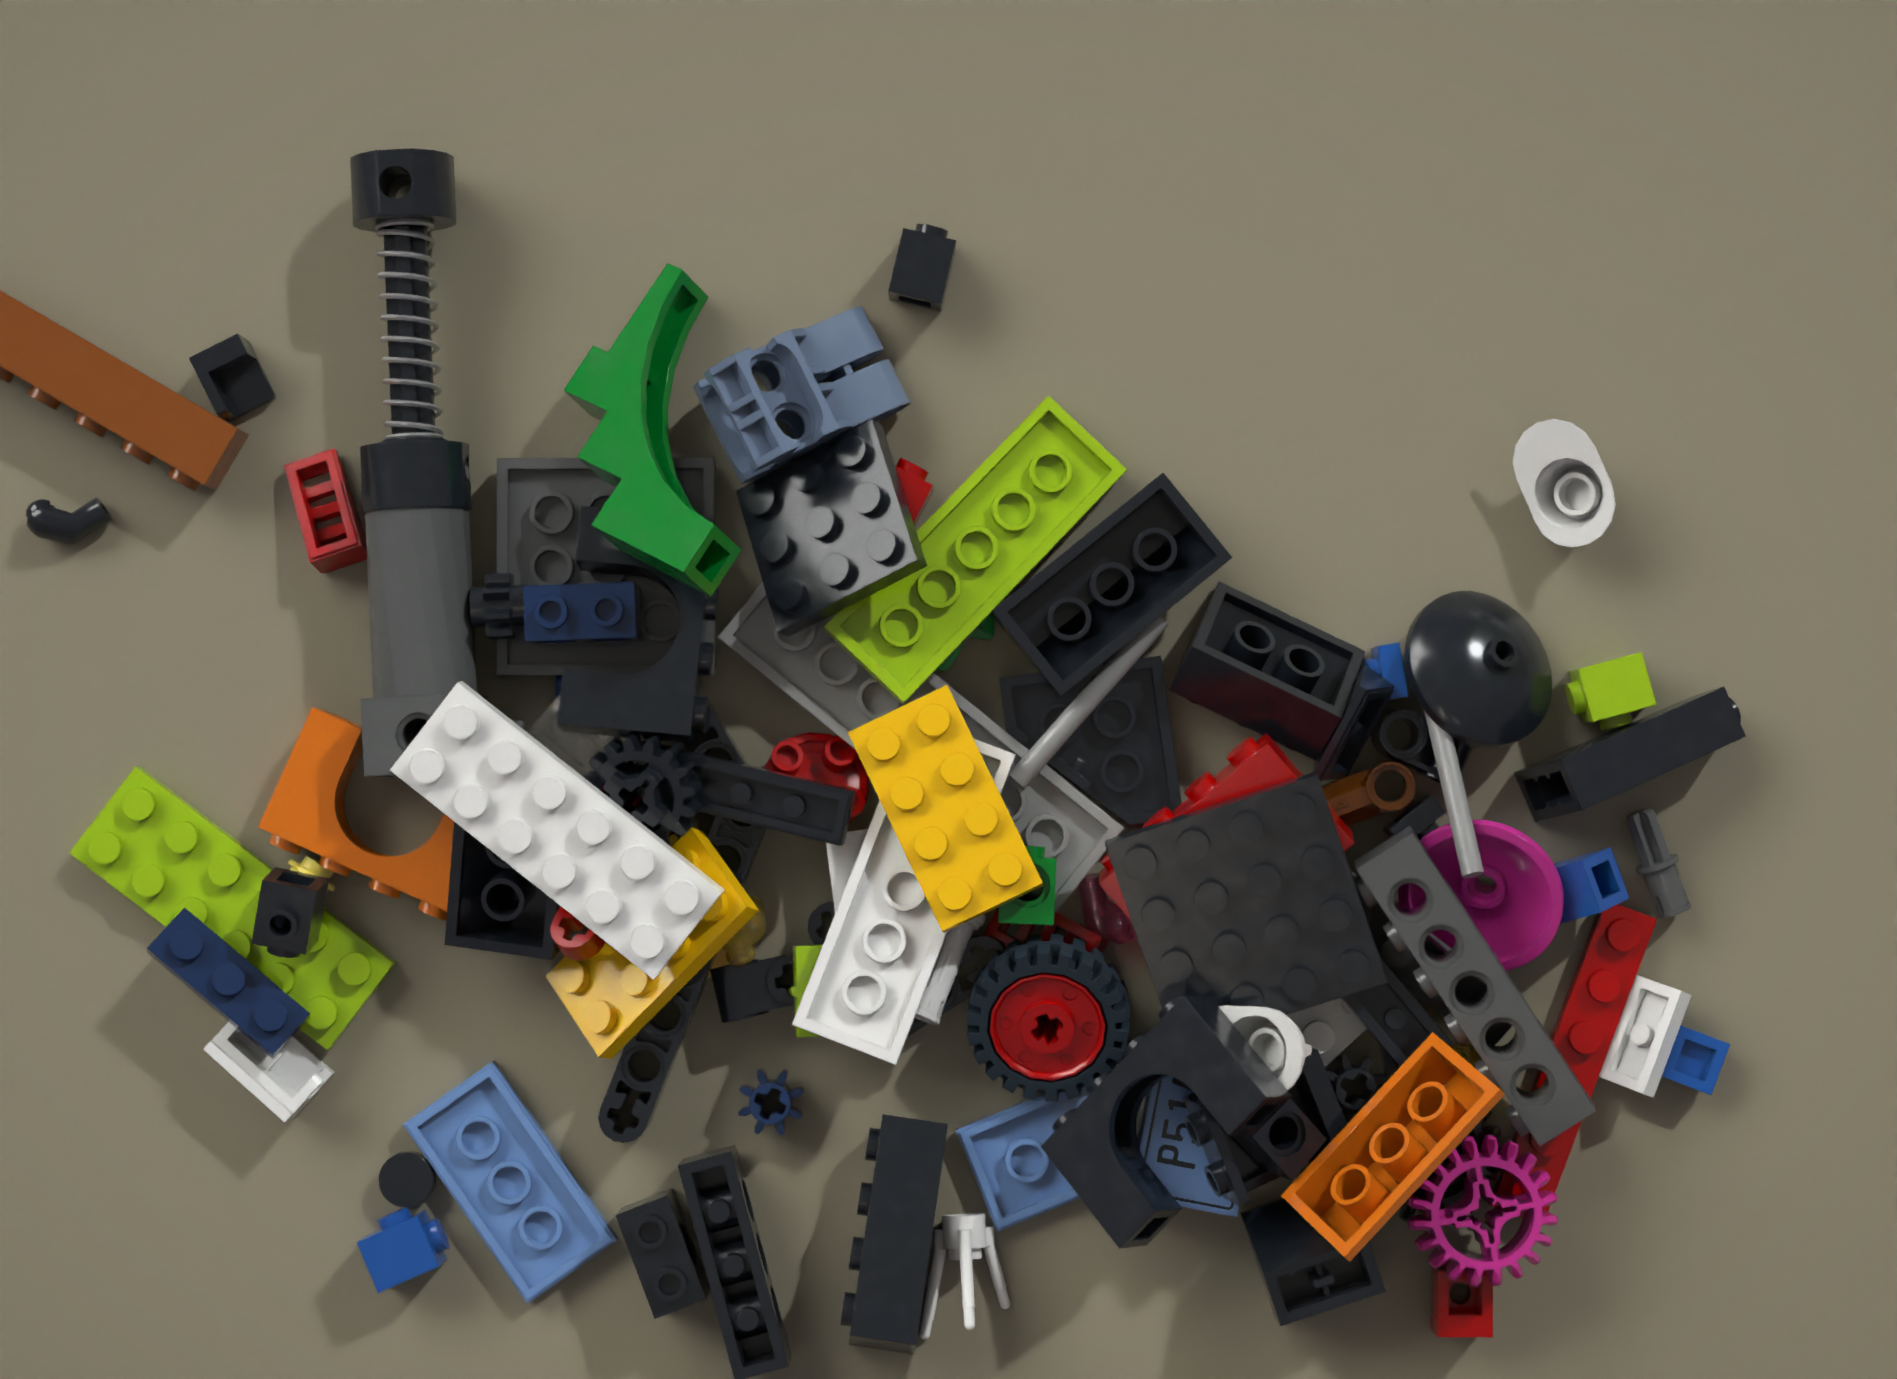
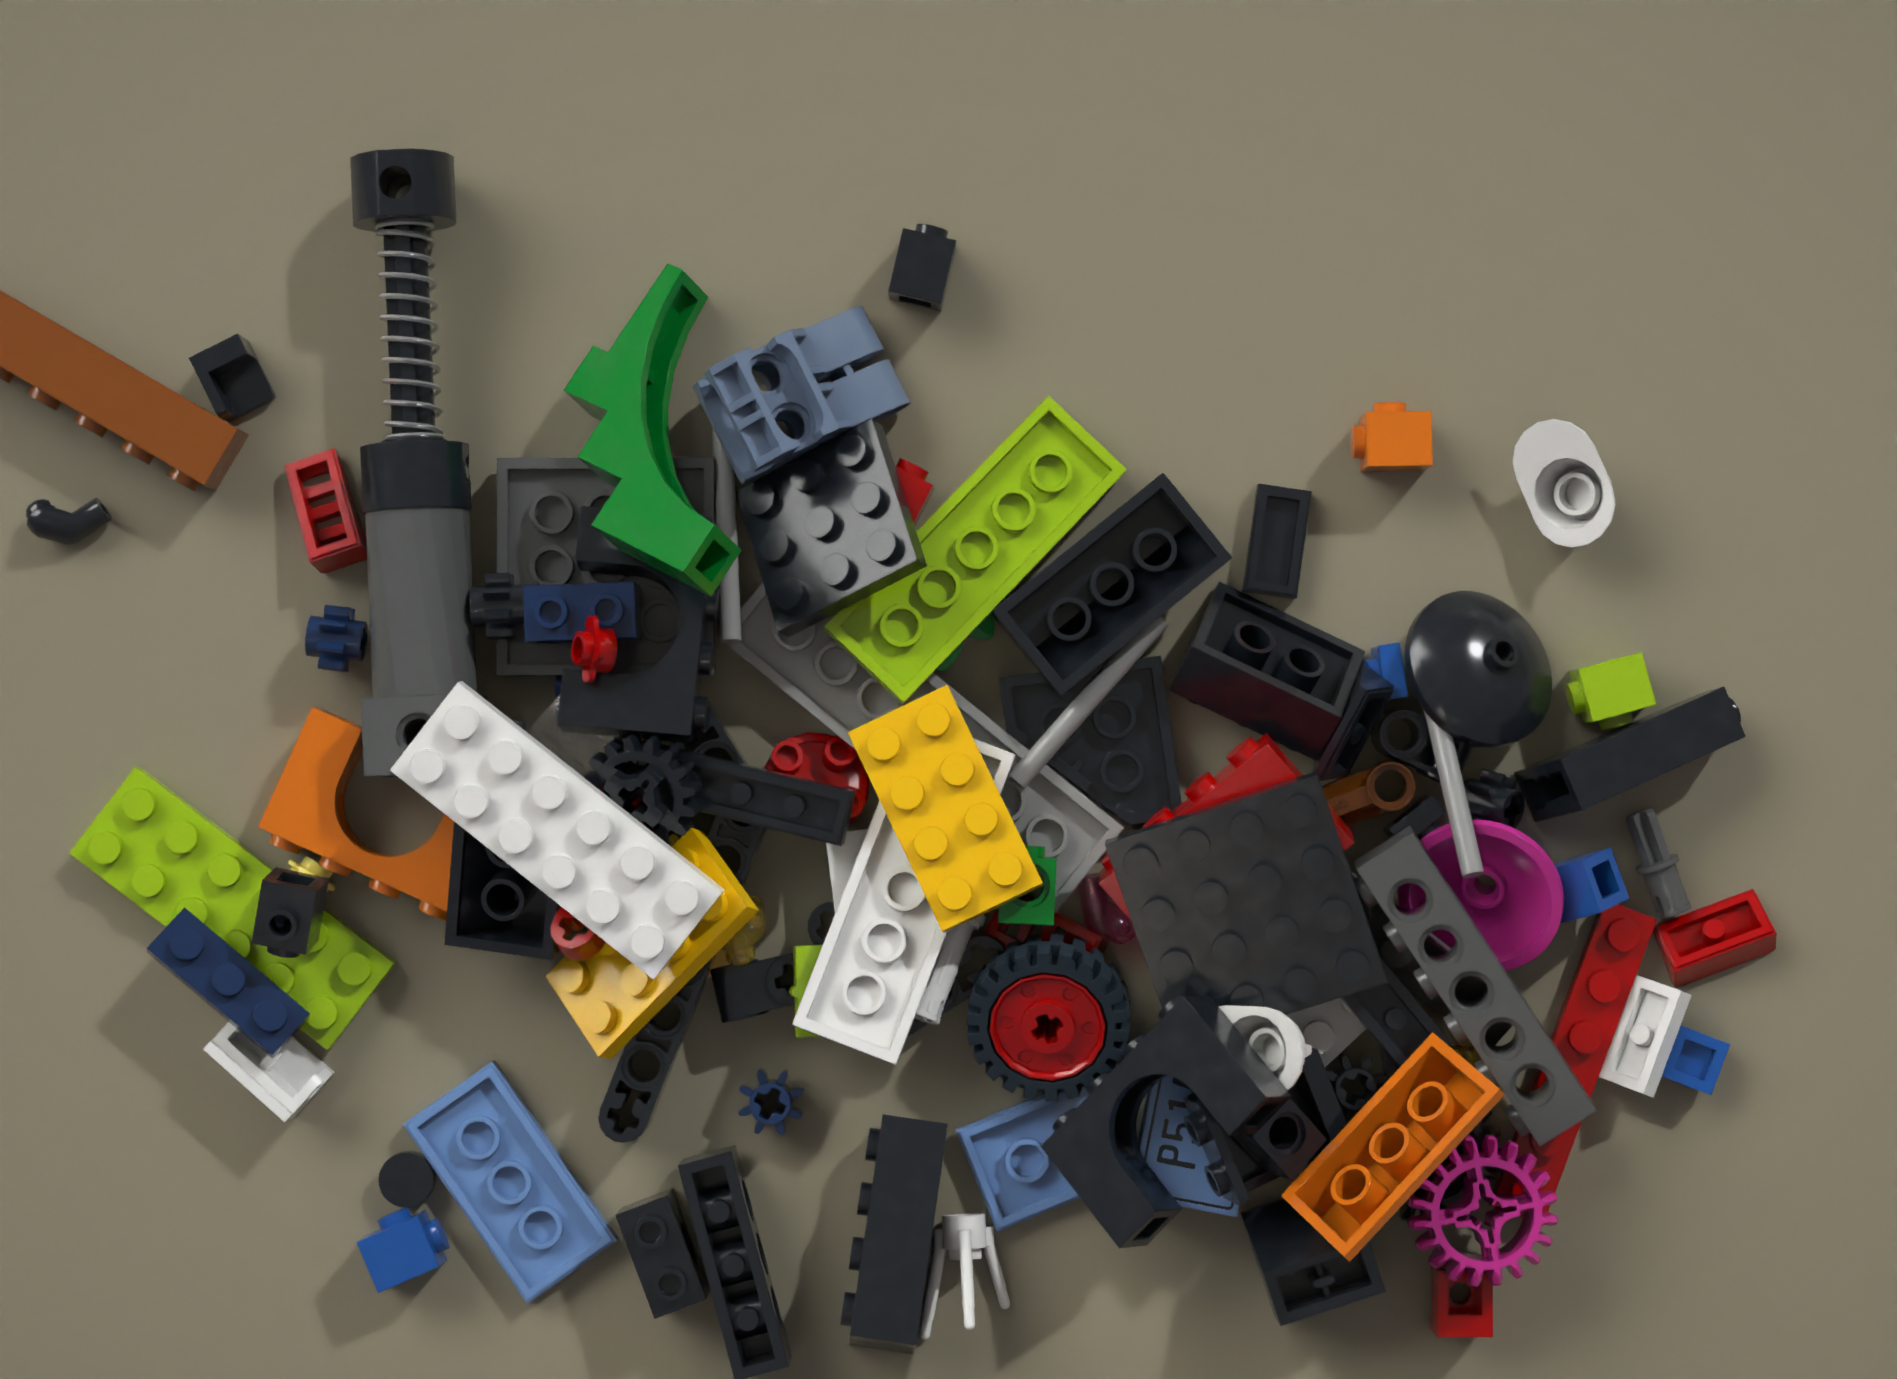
(336, 638): none -> dark blue gear
(594, 649): none -> red plate
(727, 522): none -> light grey bar
(1276, 541): none -> black tile
(1393, 439): none -> orange brick
(1495, 798): none -> black gear
(1715, 938): none -> red slope

